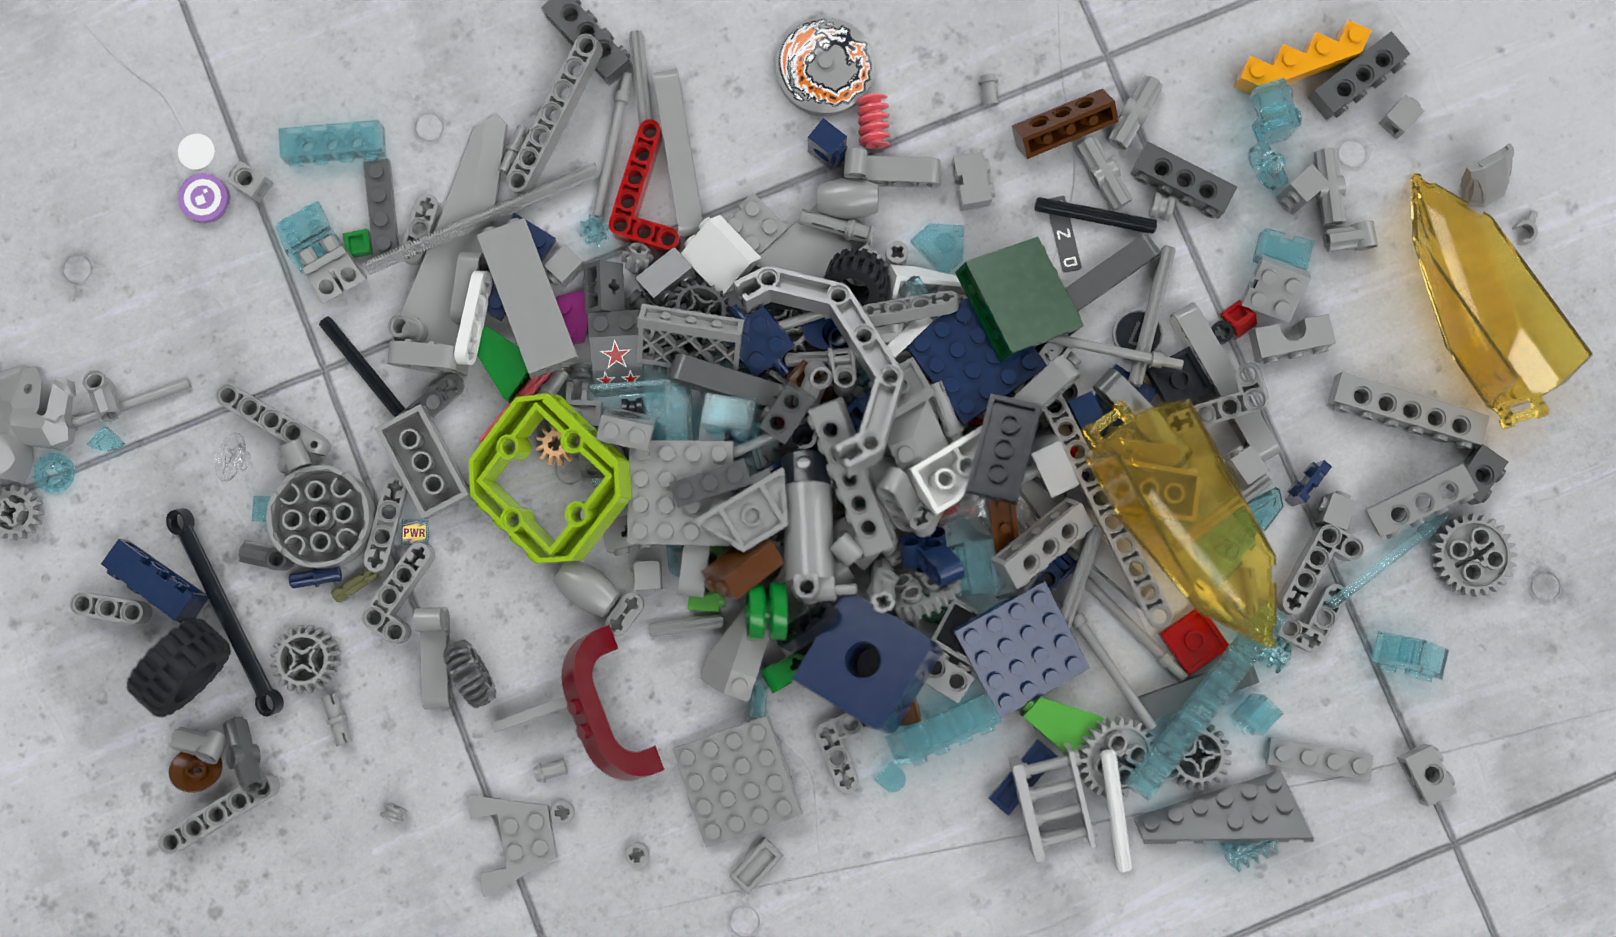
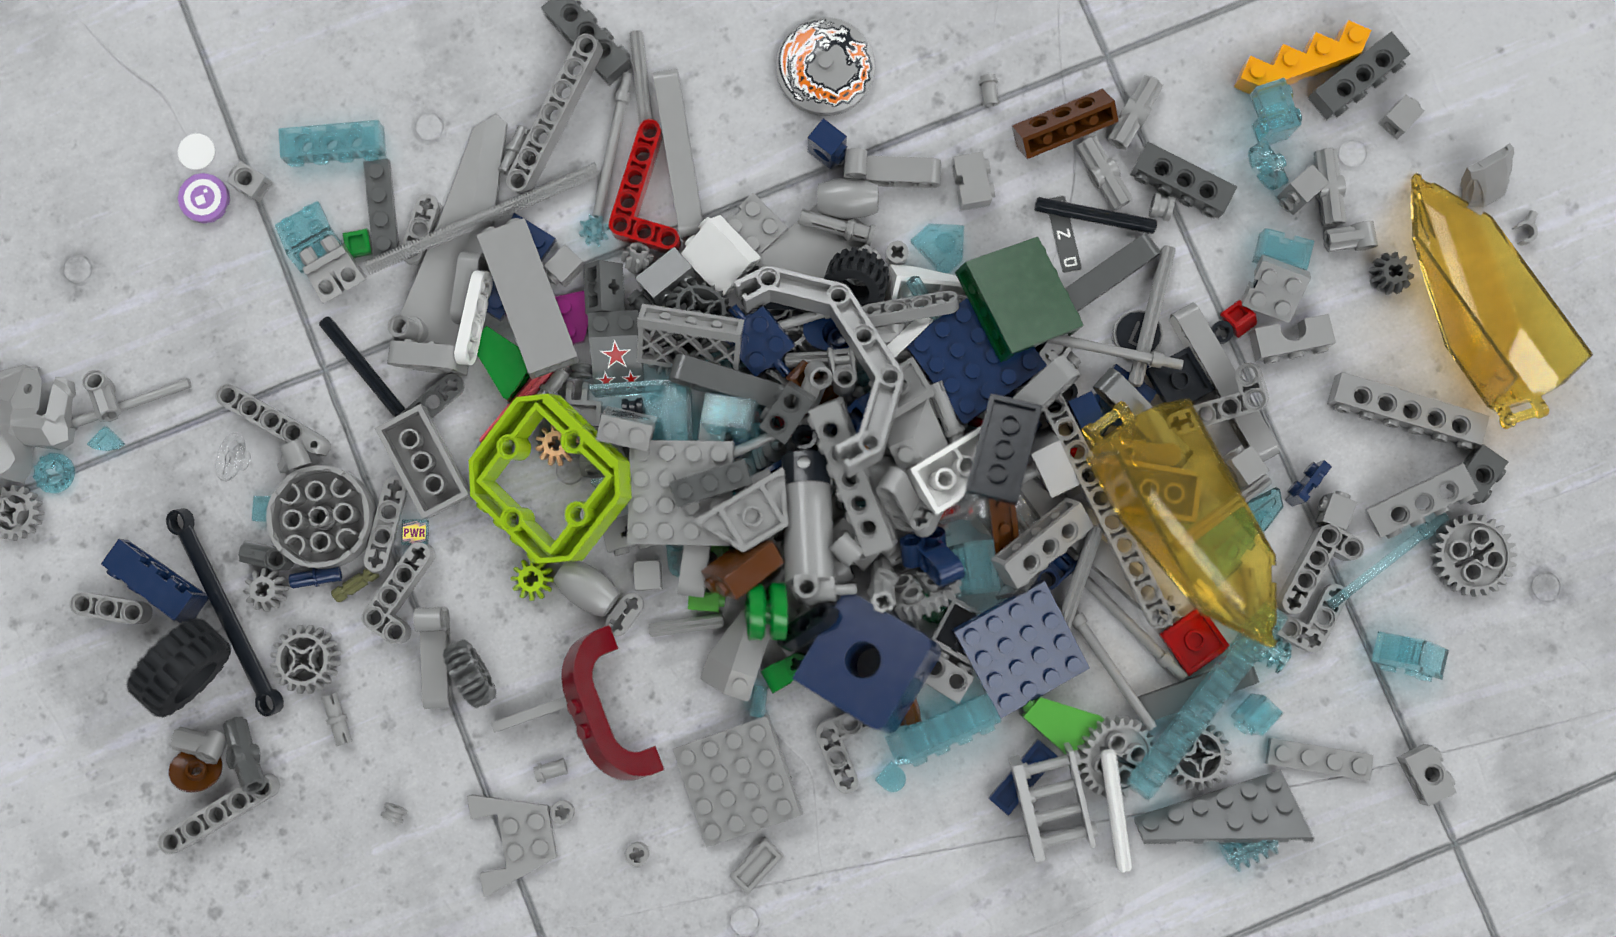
(274, 591): none -> light grey gear
(537, 587): none -> lime gear
(871, 121): coral piece -> none
(1161, 617): none -> light grey gear
(1385, 280): none -> dark grey gear

